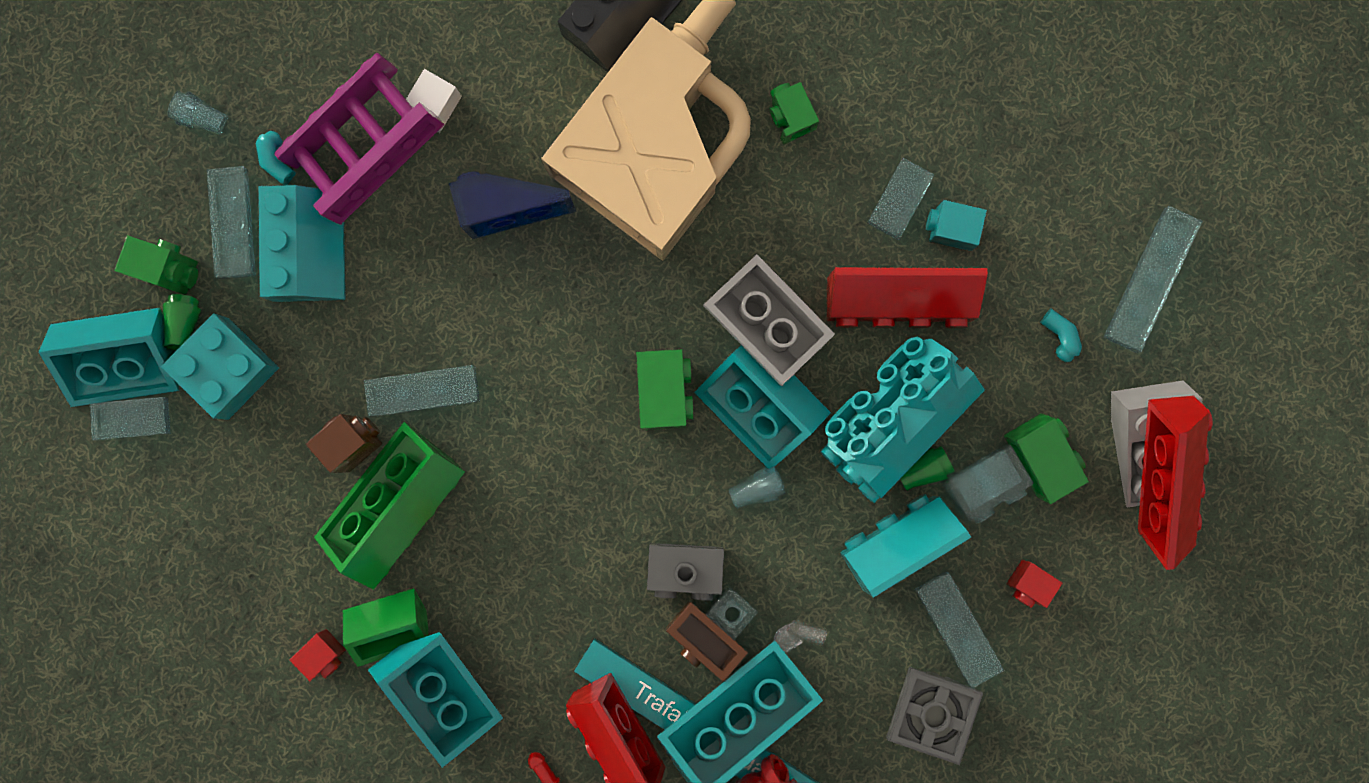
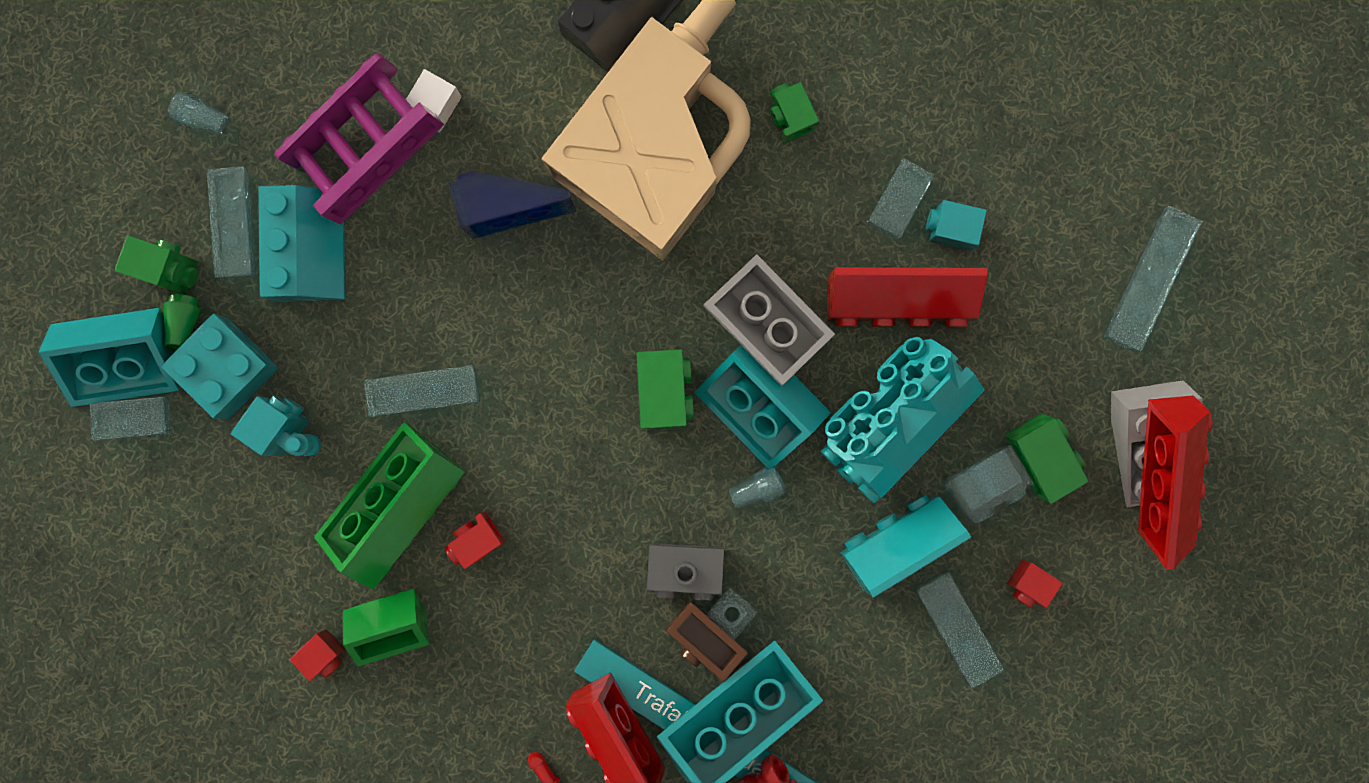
(266, 147): teal arm -> none
(275, 428): none -> teal brick
(345, 442): reddish brown brick -> none
(436, 695): teal slope -> none
(474, 541): none -> red brick
(797, 632): clear arm -> none
(930, 468): green cone -> none
(934, 715): dark grey piece -> none
(1067, 334): teal arm -> none

